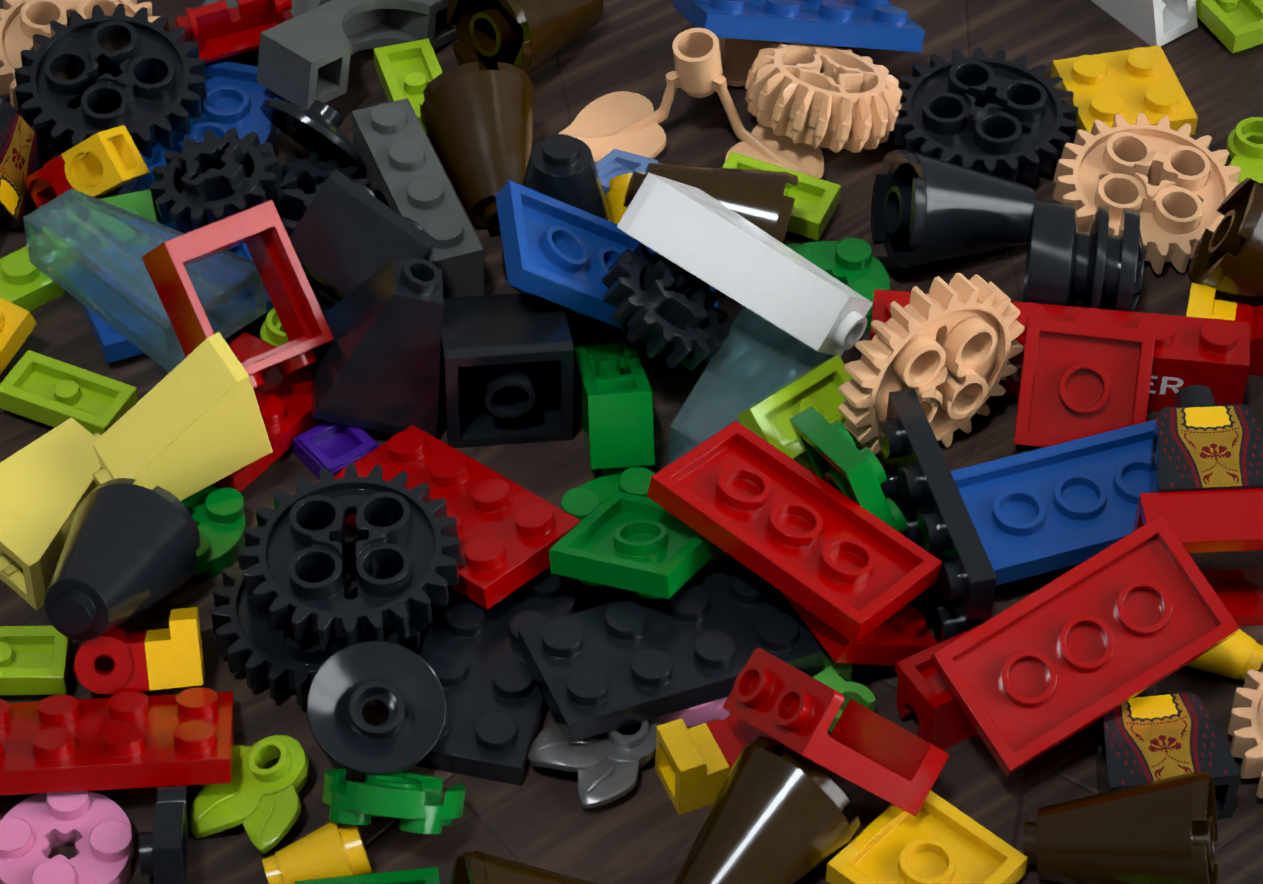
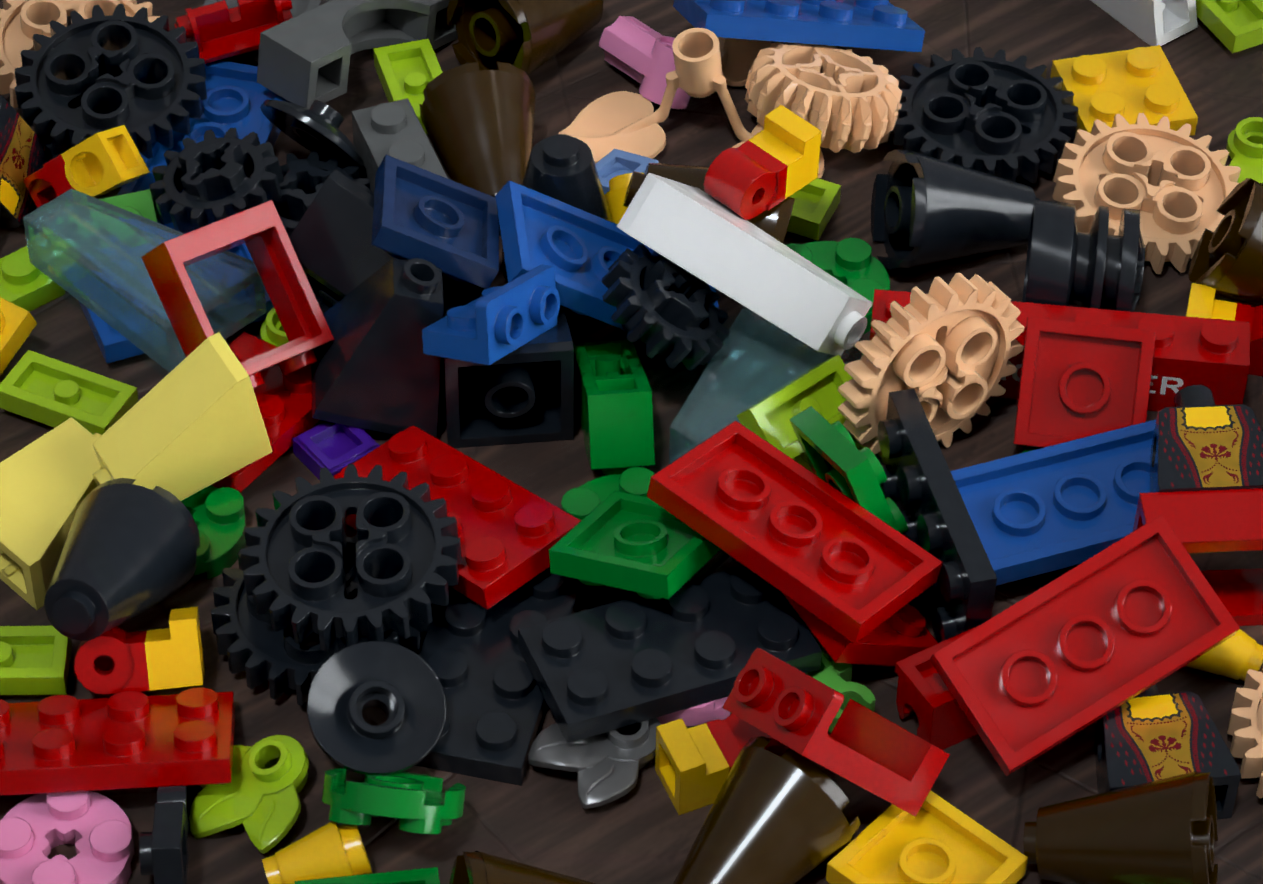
(436, 221): none -> dark blue plate
(497, 320): none -> blue bracket
(642, 56): none -> bright pink piece
(766, 166): none -> leg

